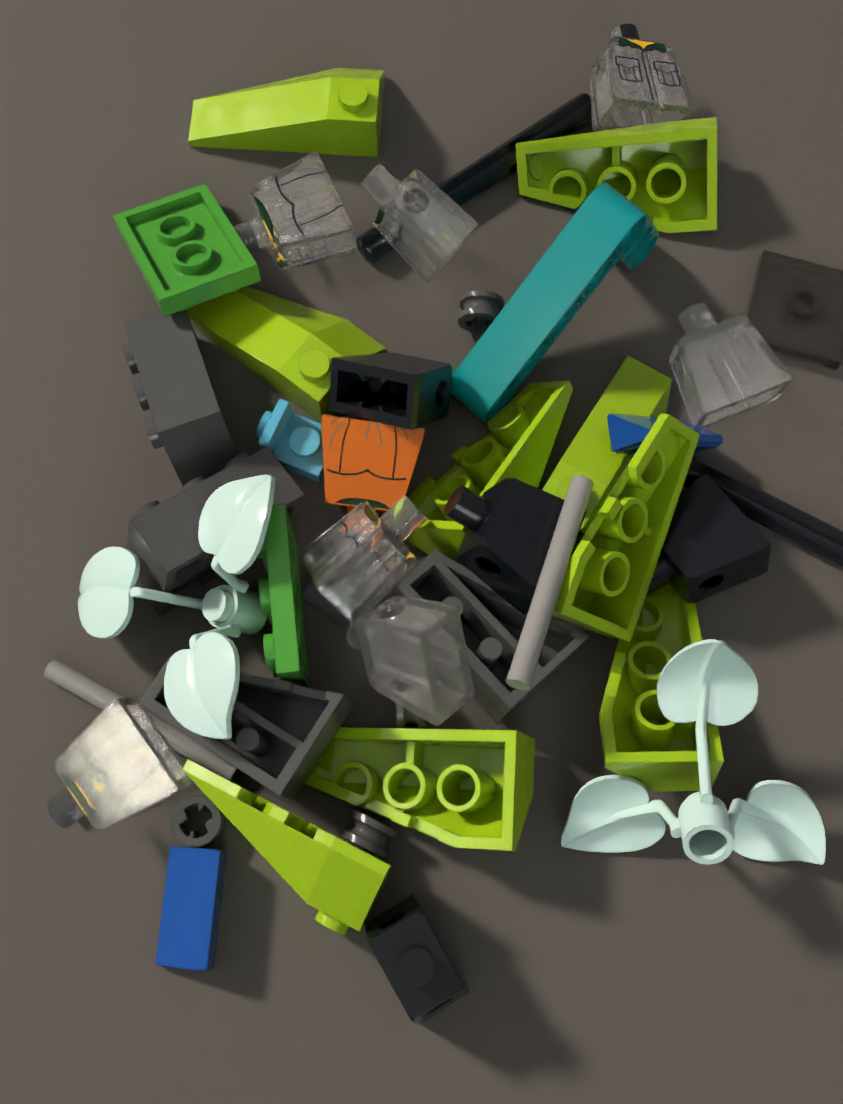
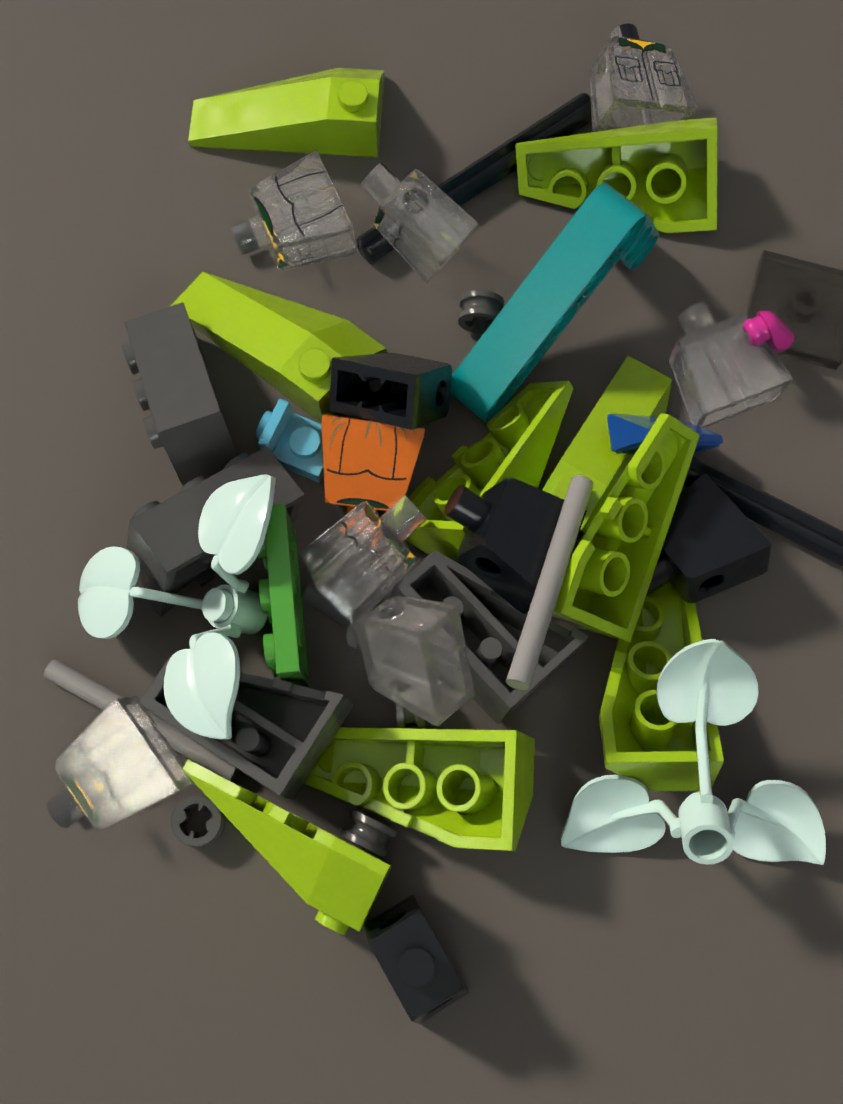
(186, 249): bright green plate -> none
(191, 908): blue slope -> none
(768, 328): none -> dark pink arm

